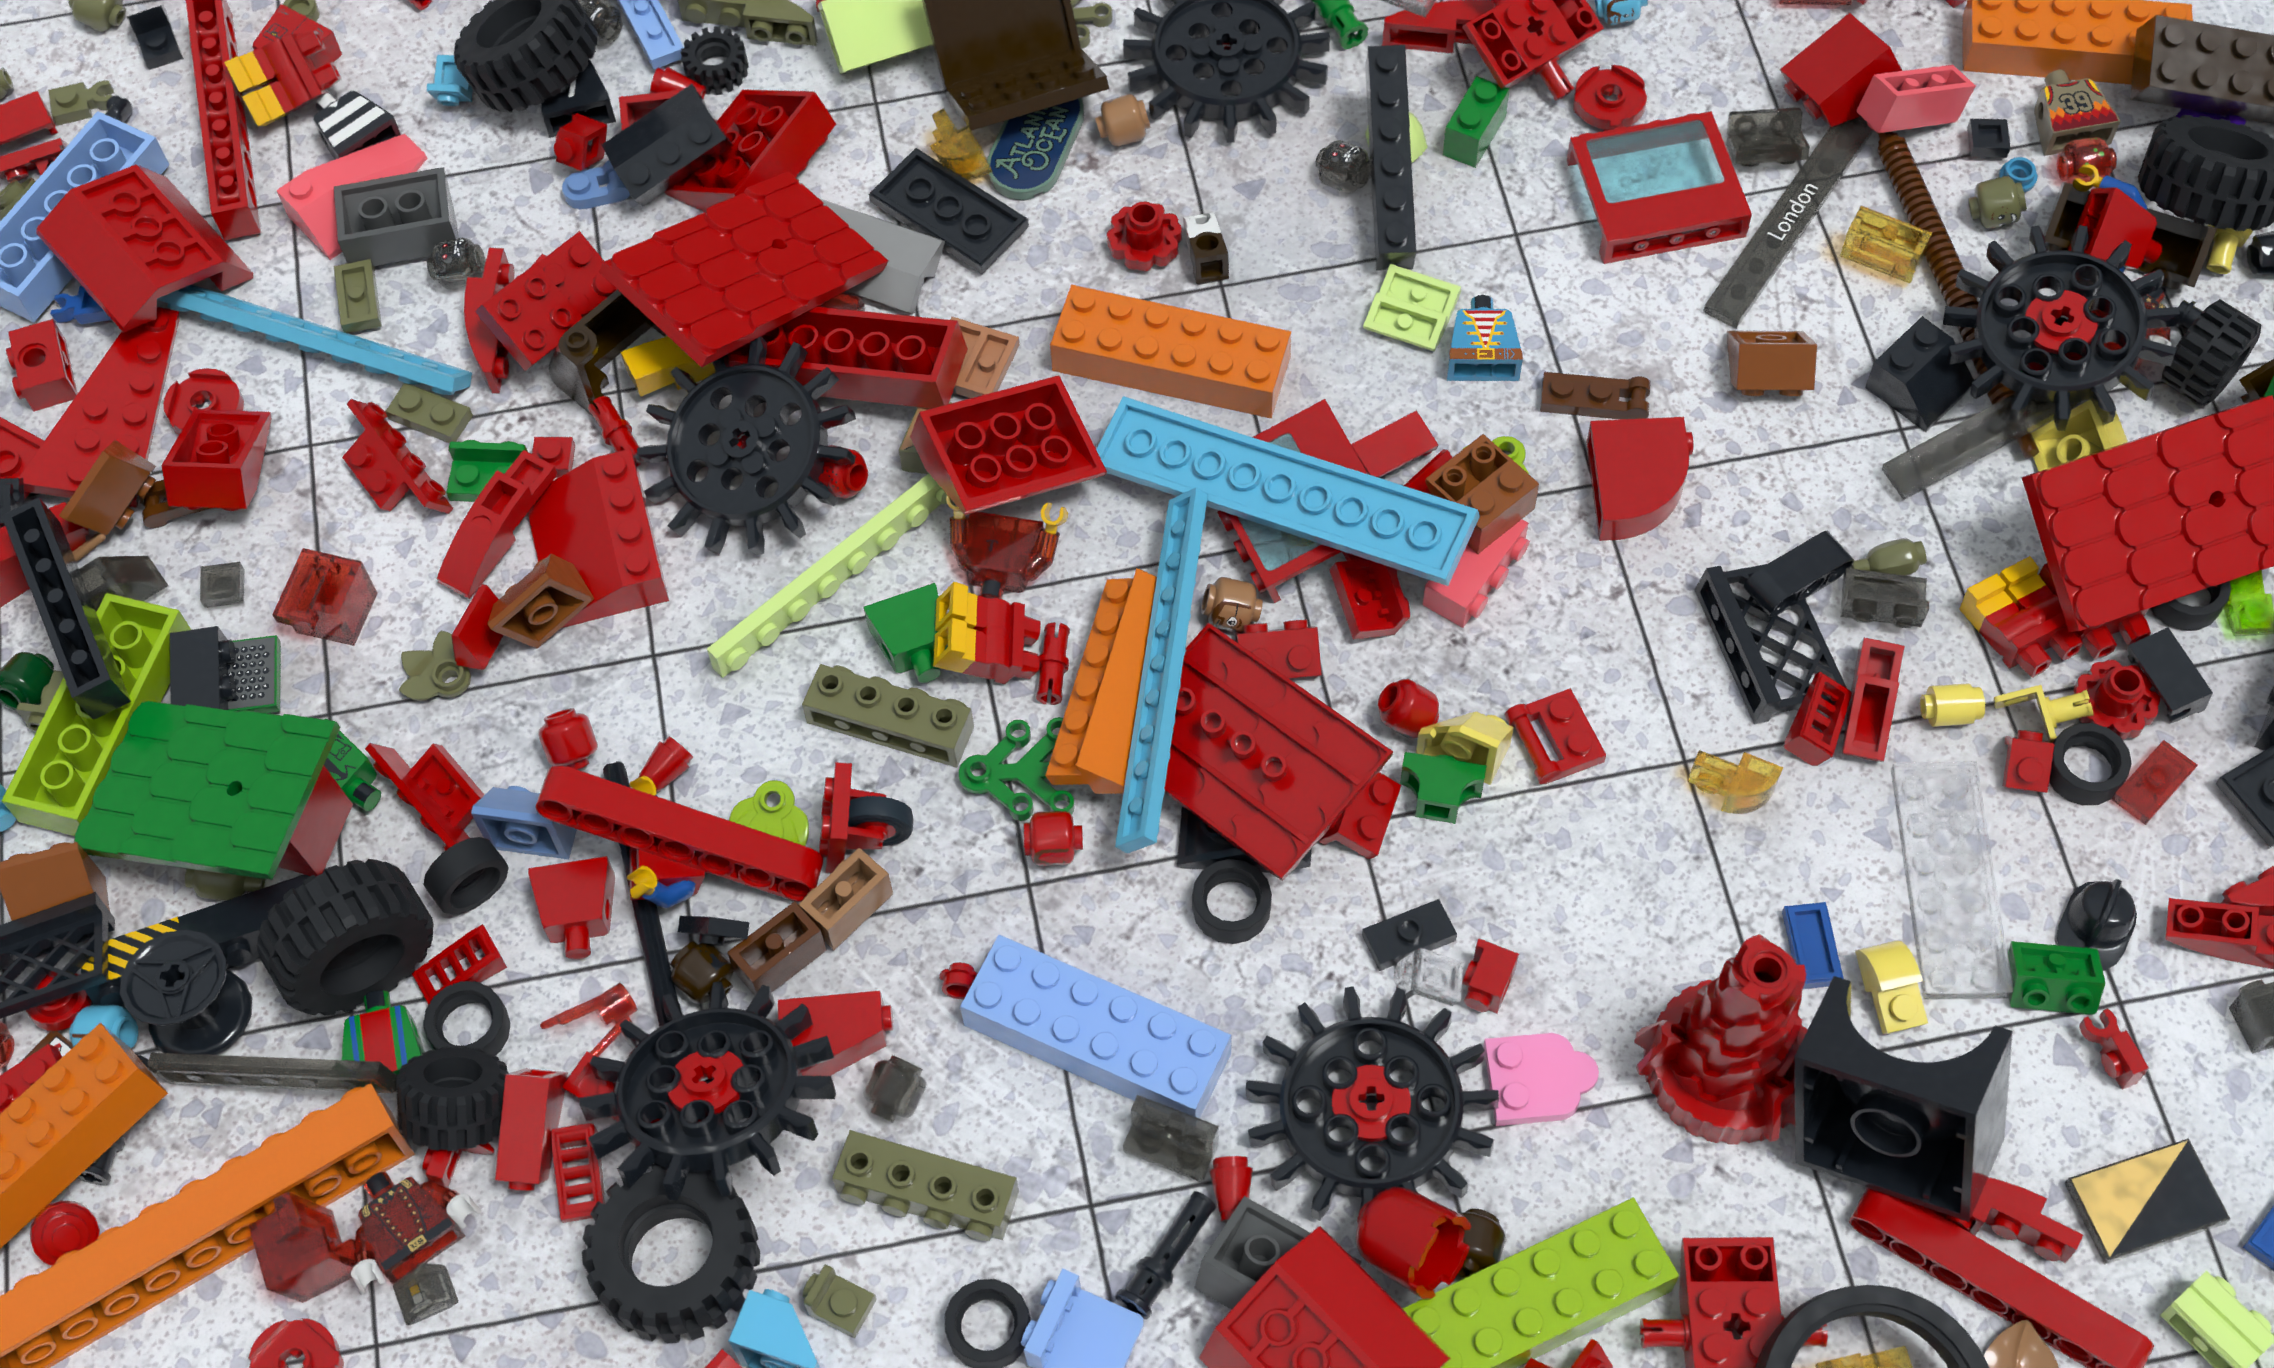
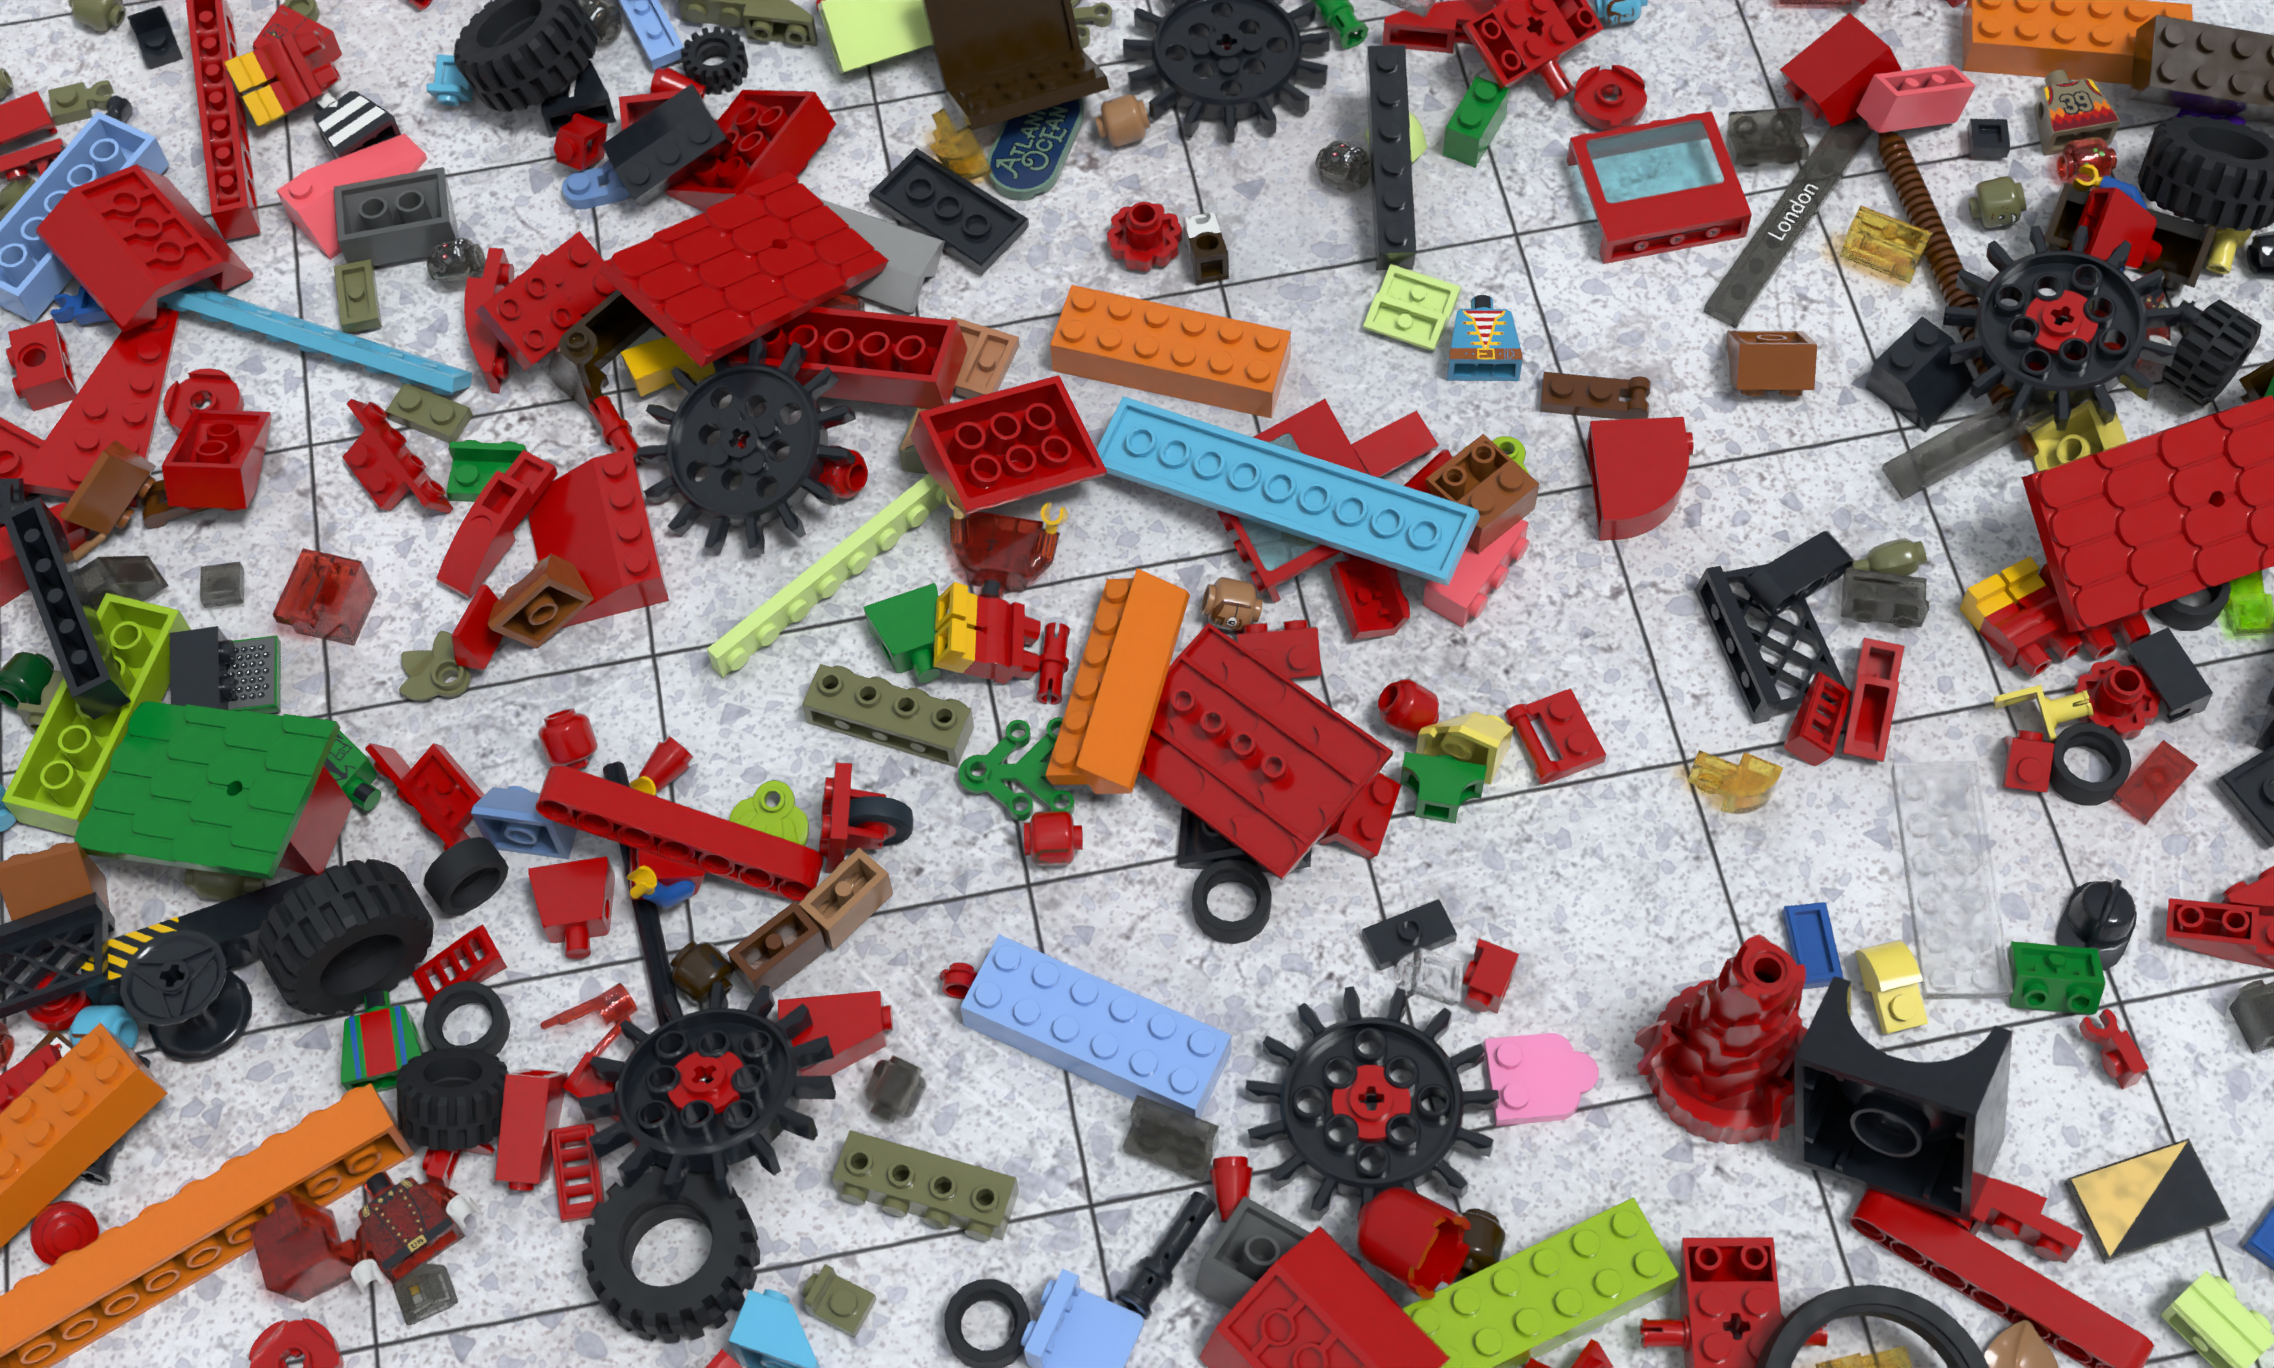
(271, 1072): clear smoke tile -> none
(556, 451): red plate -> none
(712, 929): black plate -> none
(1161, 672): medium azure plate -> none
(1952, 704): light yellow brick -> none
(2021, 171): dark azure plate -> none

